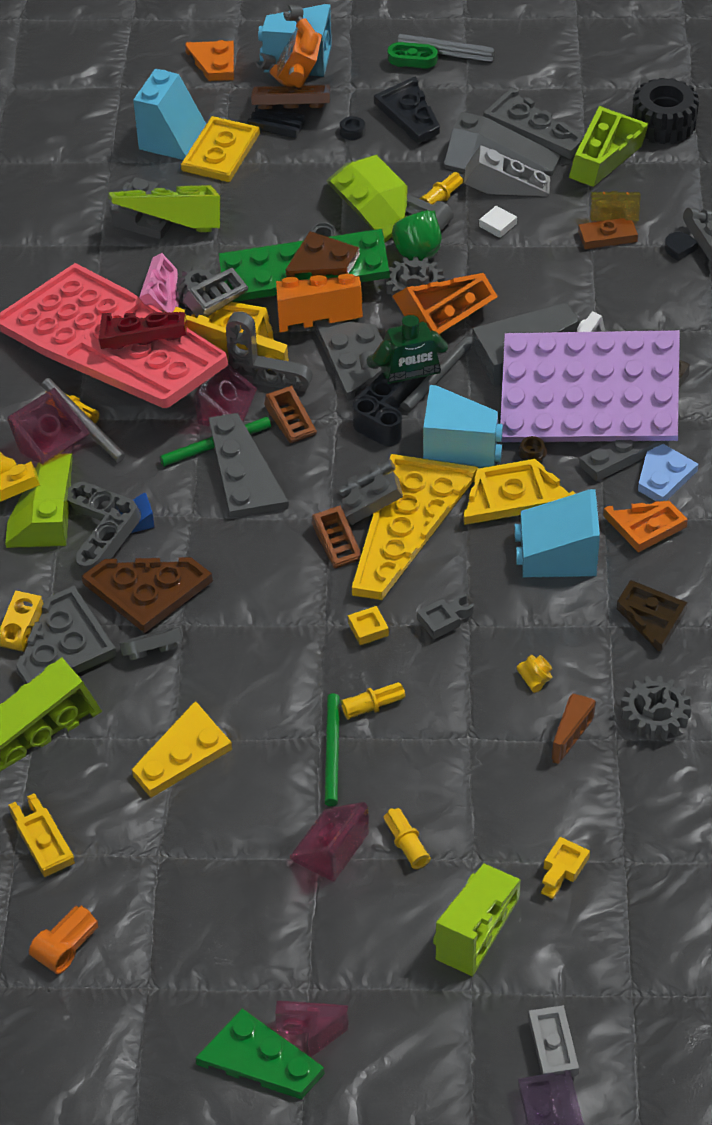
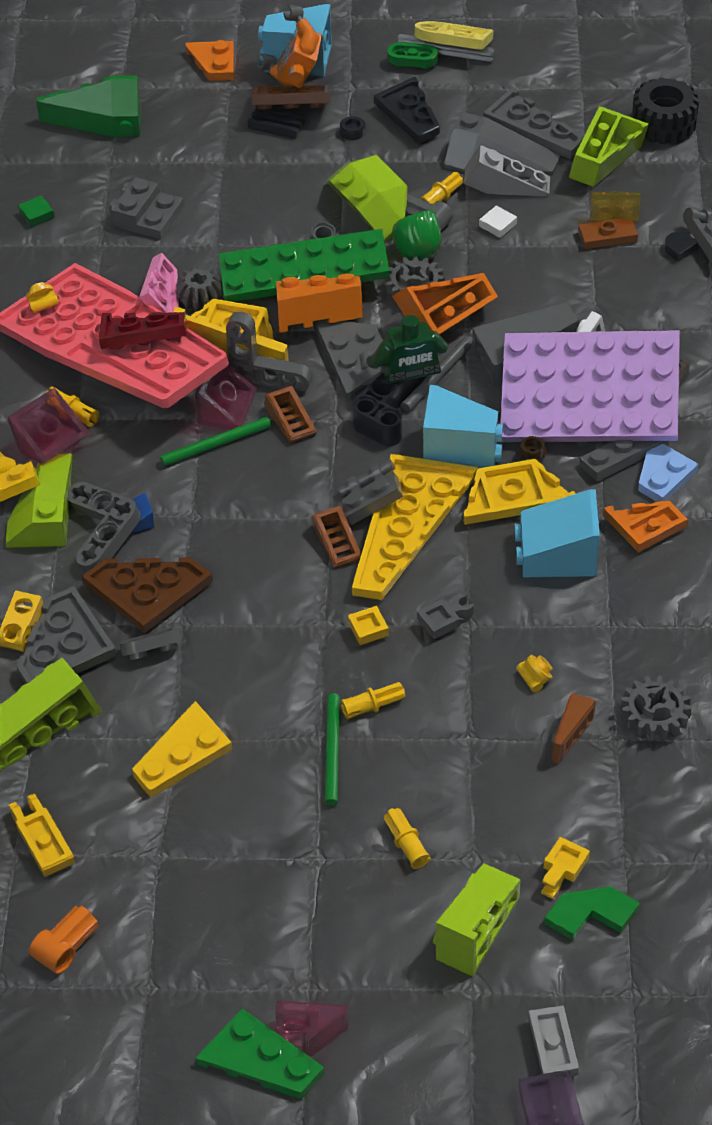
(36, 211): none -> green tile
(41, 297): none -> yellow plate
(95, 432): flat silver bar -> none
(99, 108): none -> green wedge
(166, 116): medium azure slope -> none
(188, 206): lime wedge -> none
(202, 304): dark grey slope -> none
(220, 149): yellow tile -> none
(243, 471): dark grey wing -> none
(323, 256): reddish brown wing -> none
(333, 840): clear pink slope -> none
(453, 34): none -> light yellow tile
(577, 907): none -> green tile
(651, 612): dark brown wing -> none

